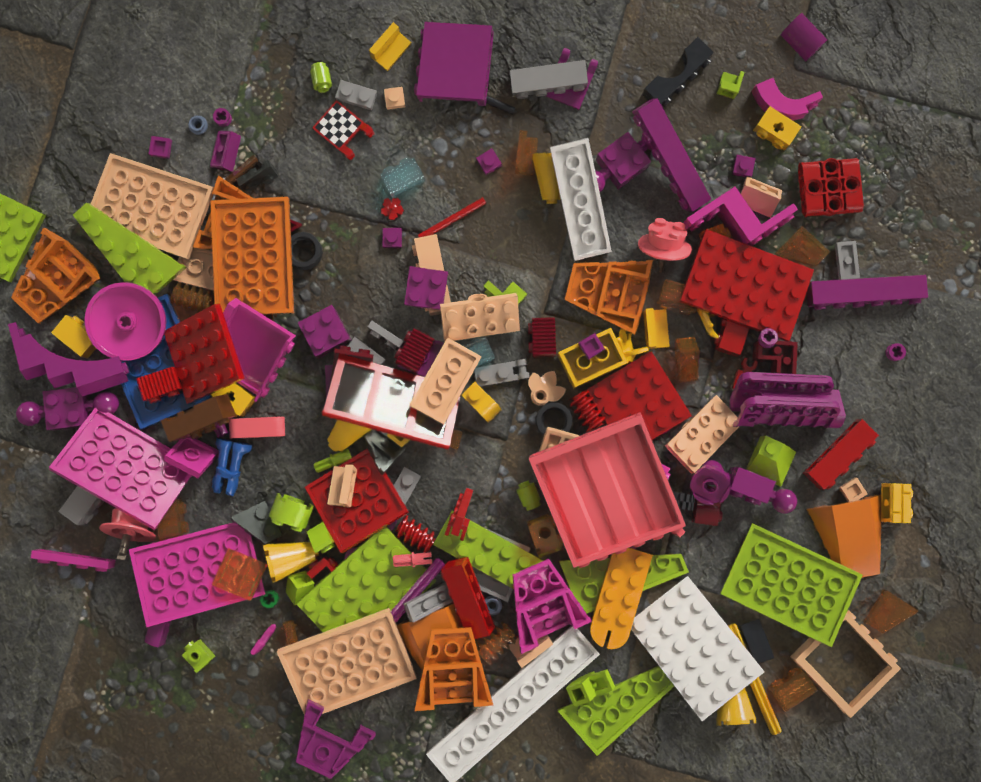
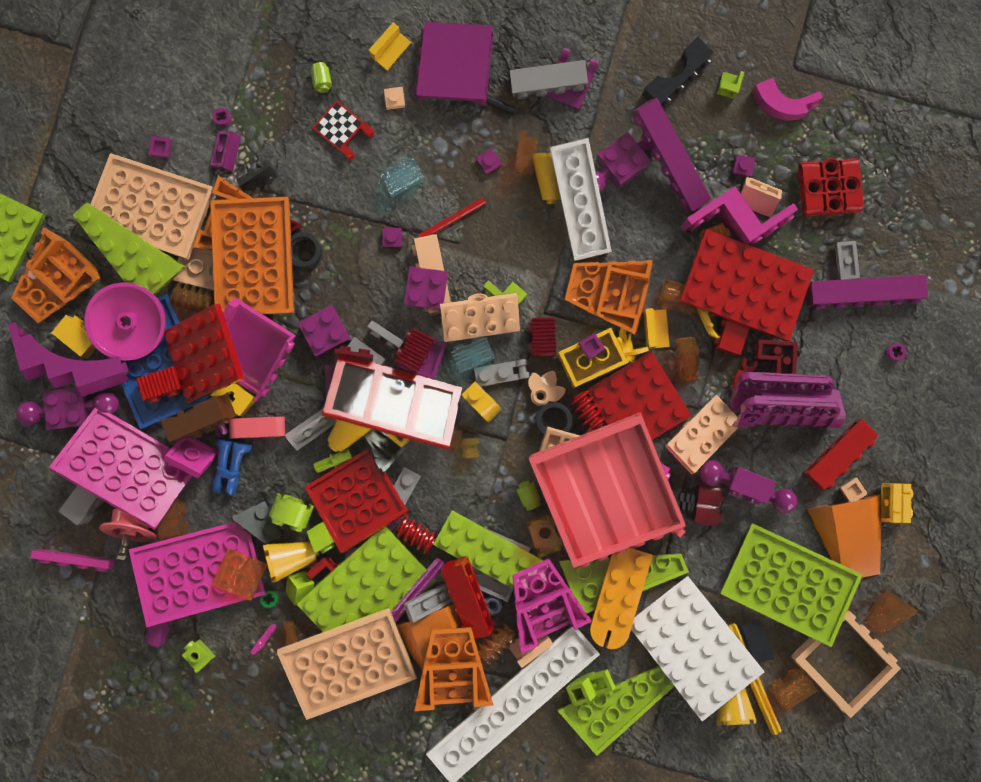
(194, 121): sand blue plate -> none
(249, 164): reddish brown slope -> none
(309, 430): none -> light grey plate
(323, 750): magenta wing -> none
(342, 486): light nougat panel -> none
(356, 95): light grey plate -> none
(392, 208): red plant -> none
(412, 559): coral axle -> none
(445, 381): light nougat plate -> none
(457, 519): red plate -> none
(470, 452): none -> clear yellow wheel
(665, 242): coral piece -> none
(710, 474): magenta plate -> none
(762, 340): magenta bush -> none
(771, 459): lime slope -> none
(786, 129): yellow brick -> none
(803, 37): magenta brick -> none
(803, 248): clear orange wing -> none

